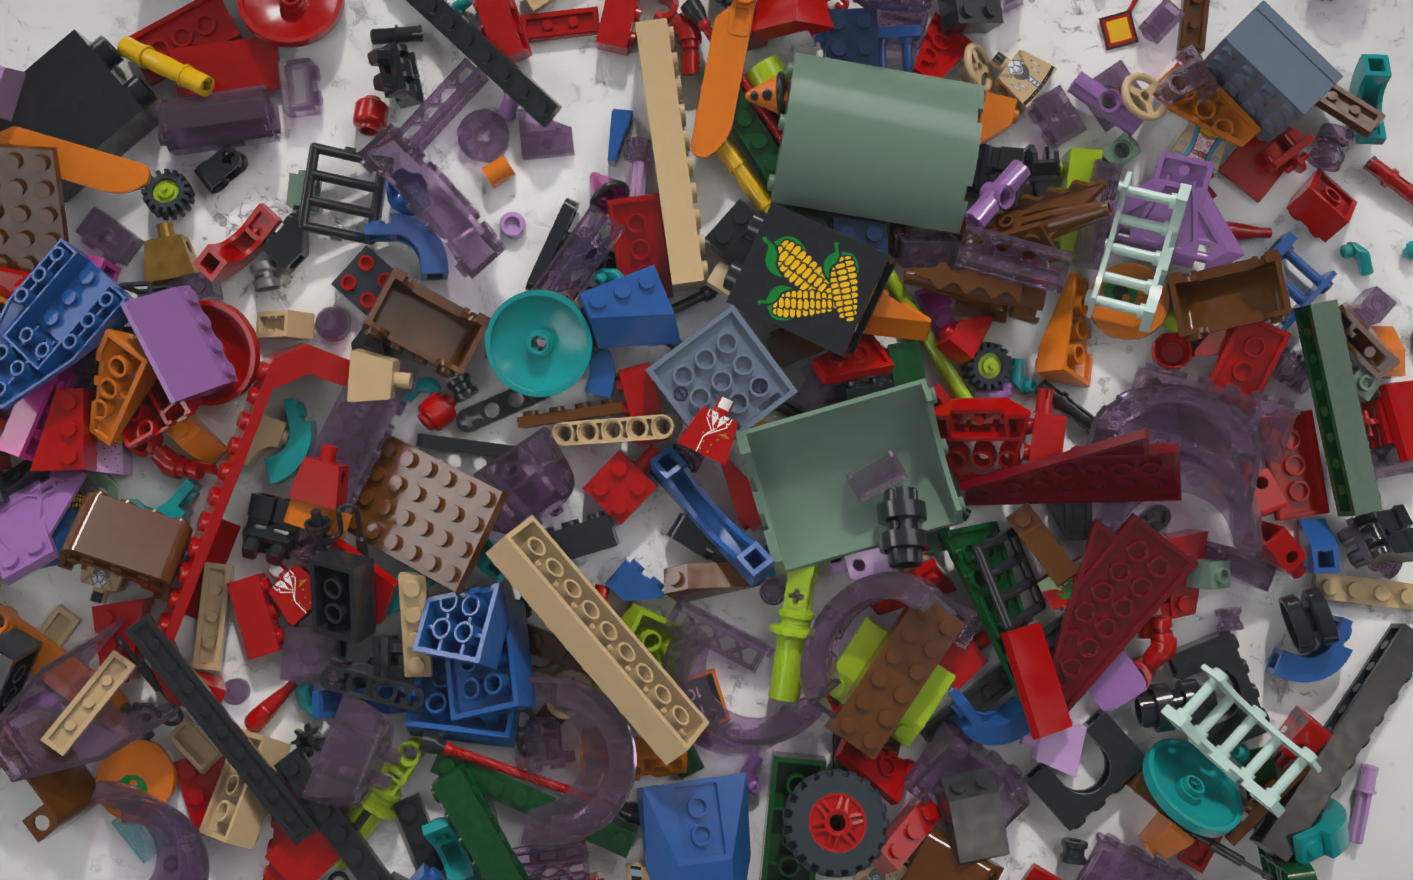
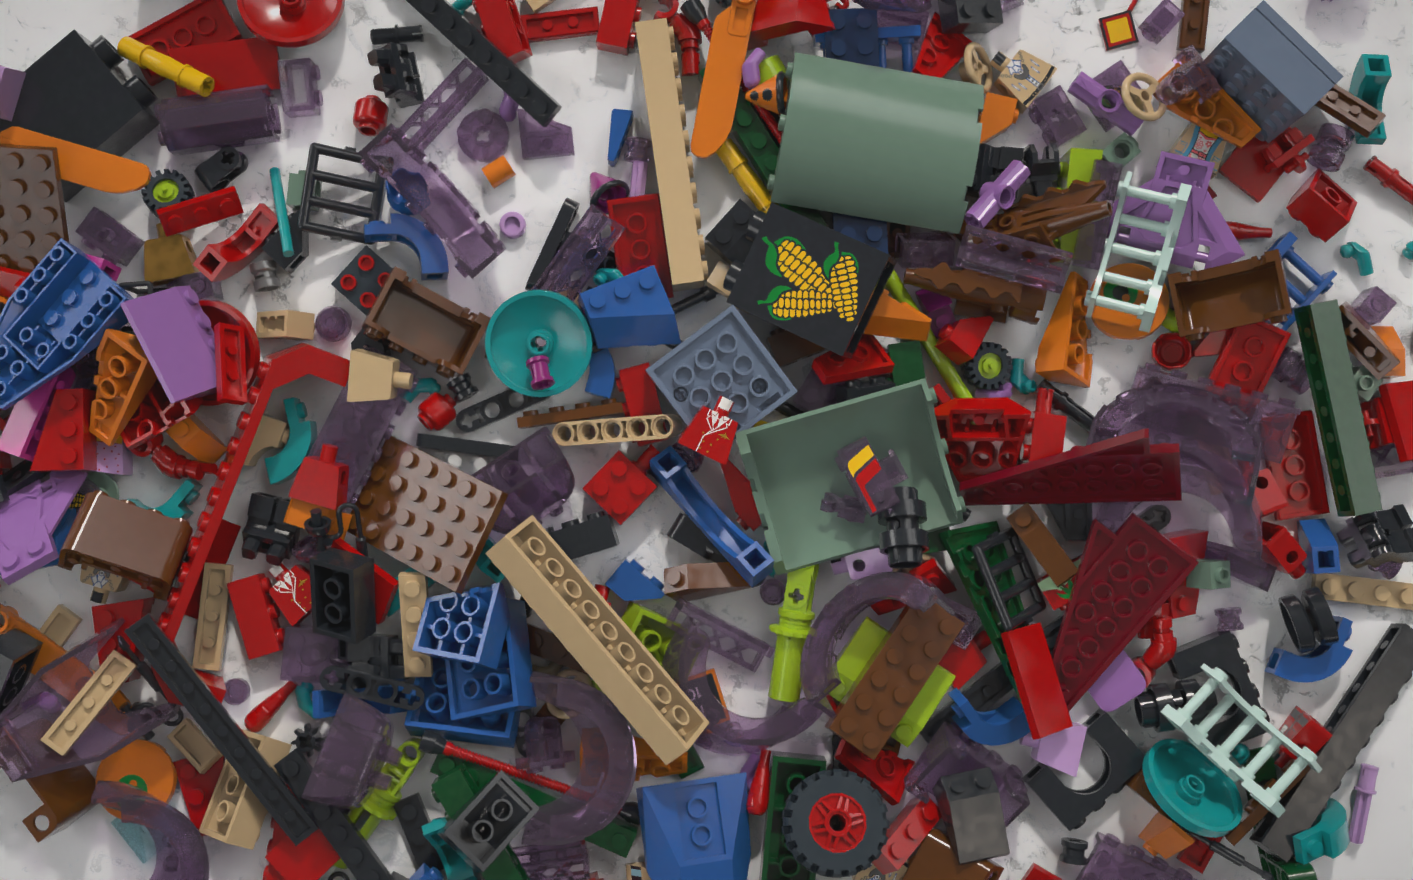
(200, 211): none -> red plate
(230, 364): none -> red plate
(281, 212): none -> teal bar
(488, 822): none -> black slope
(540, 372): none -> magenta bush
(750, 68): none -> medium lavender arm
(759, 790): none -> red piece
(847, 507): none -> clear purple plate
(867, 476): none -> clear purple door

